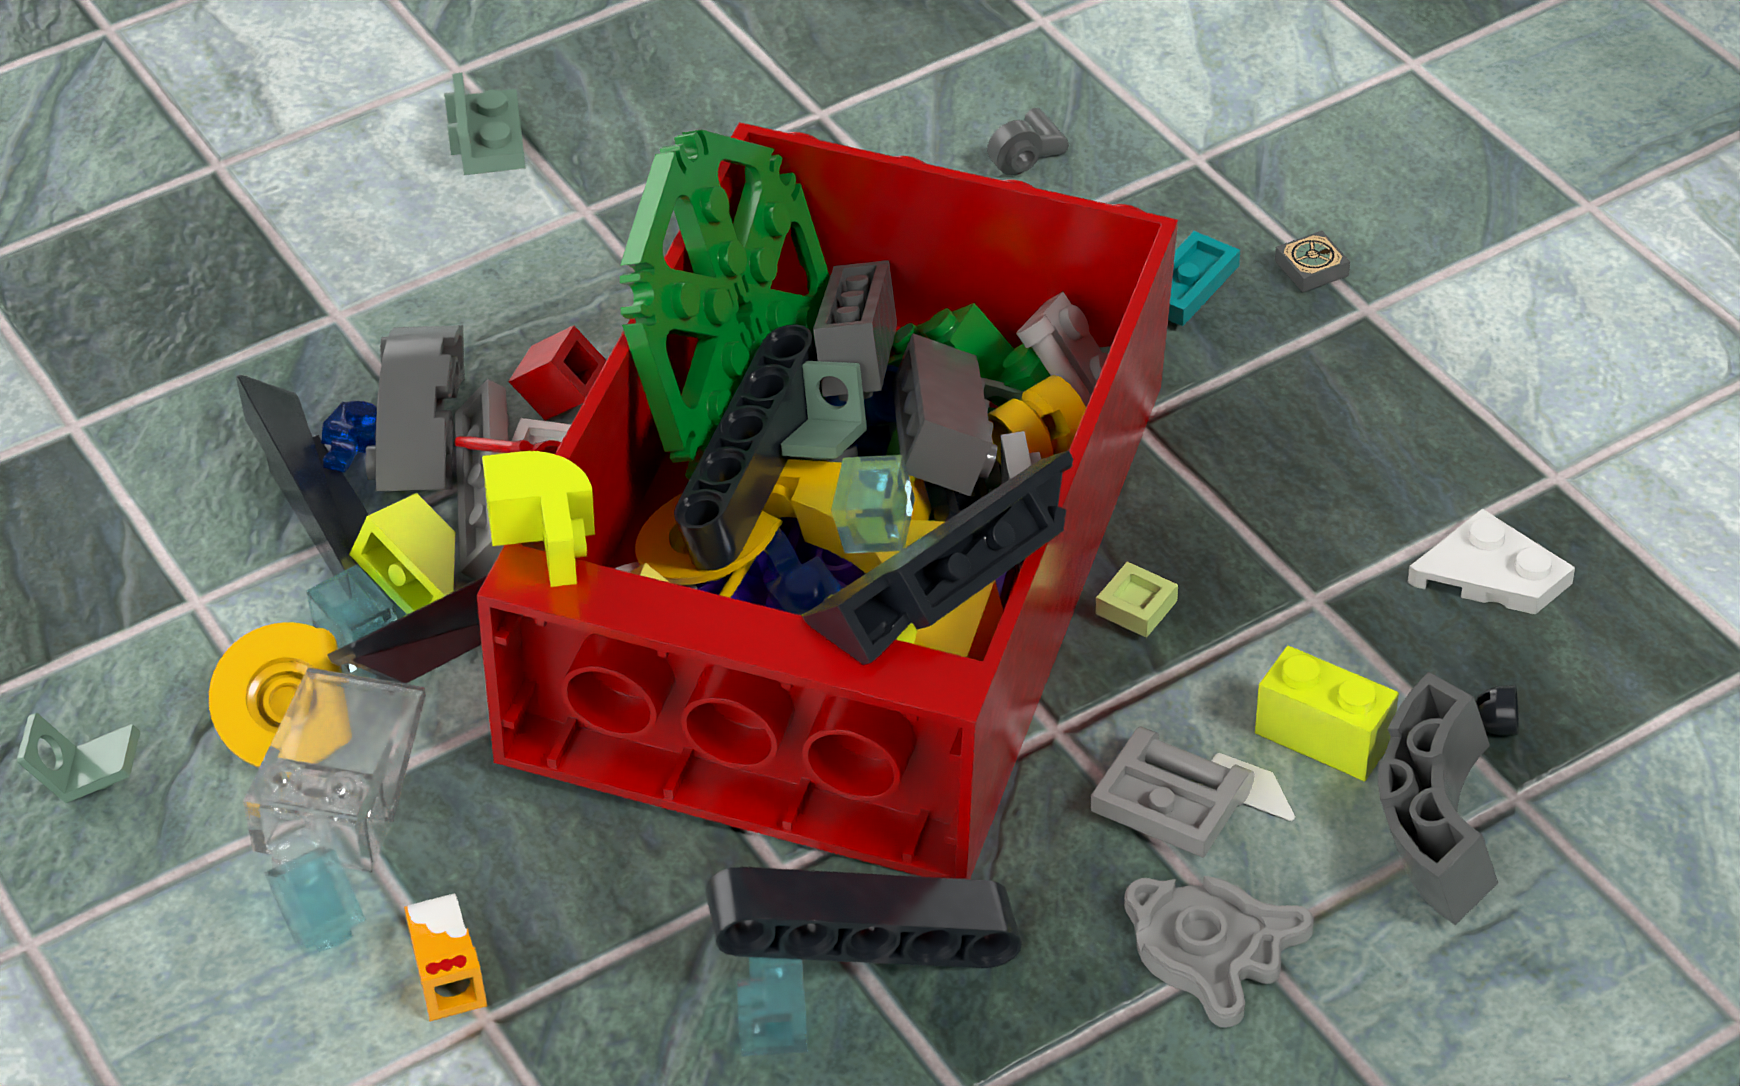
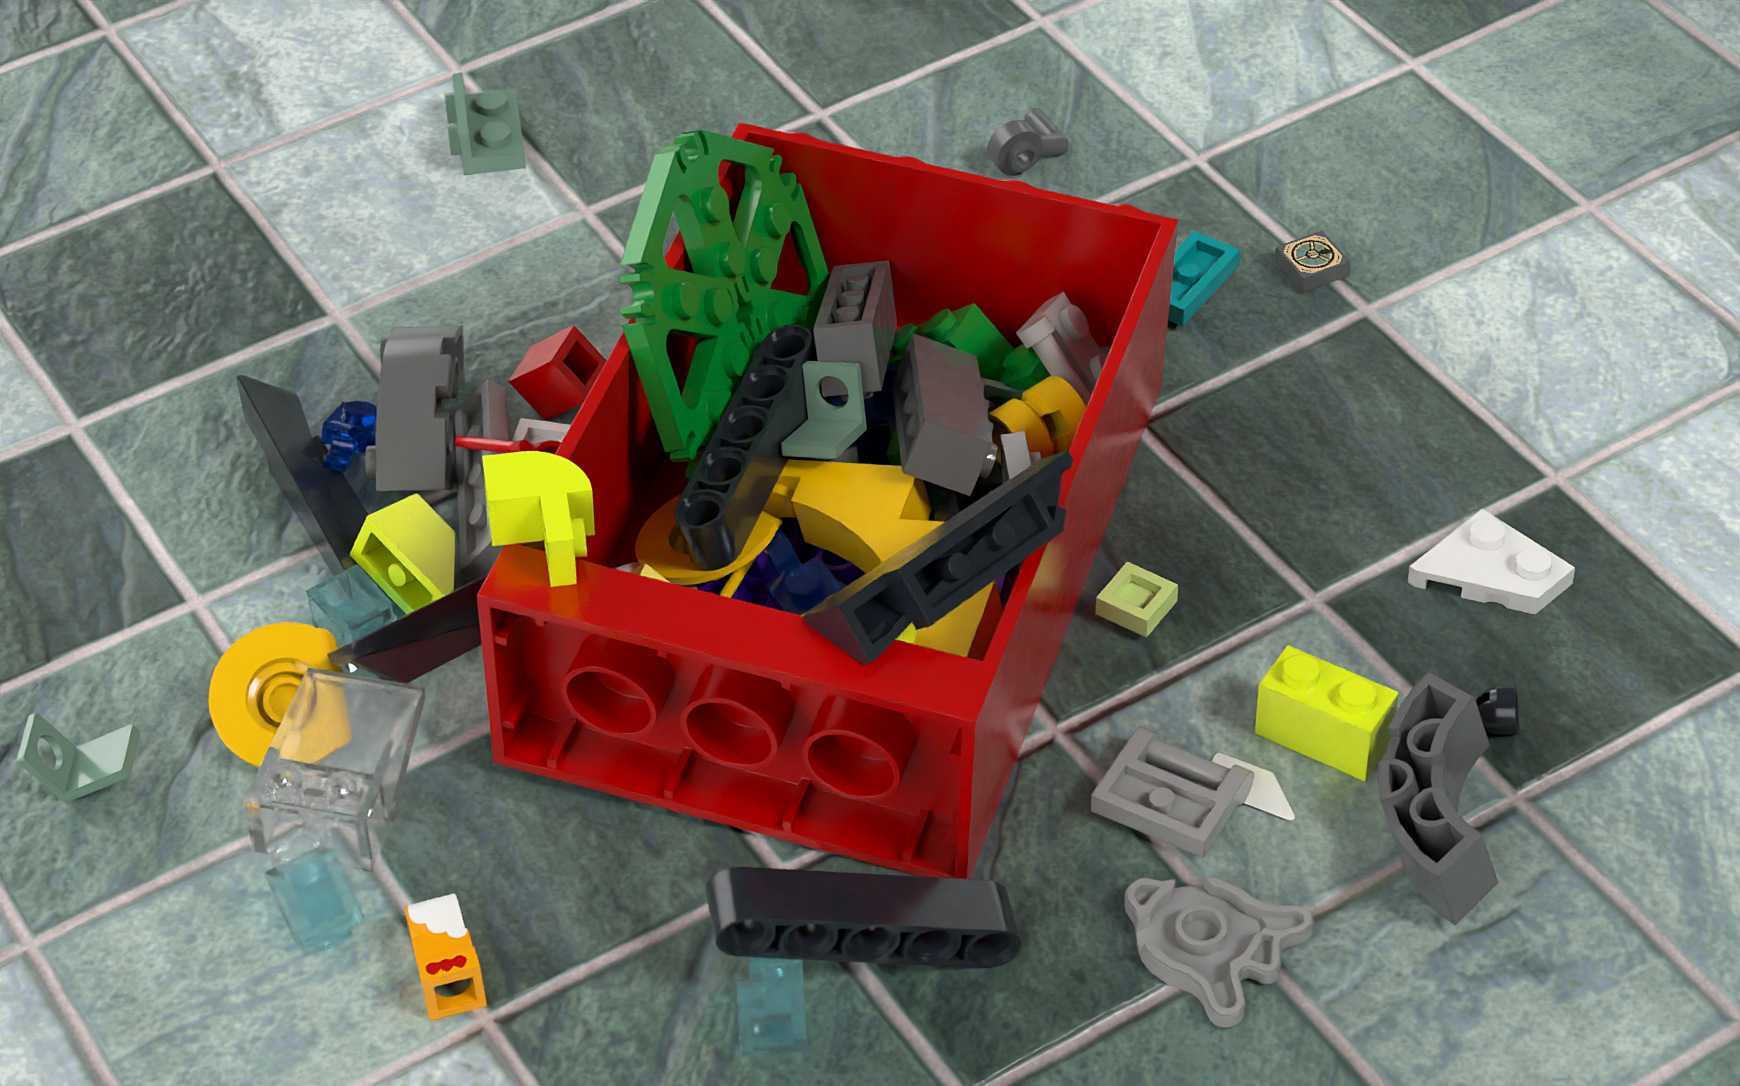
(873, 504): clear light blue brick -> none

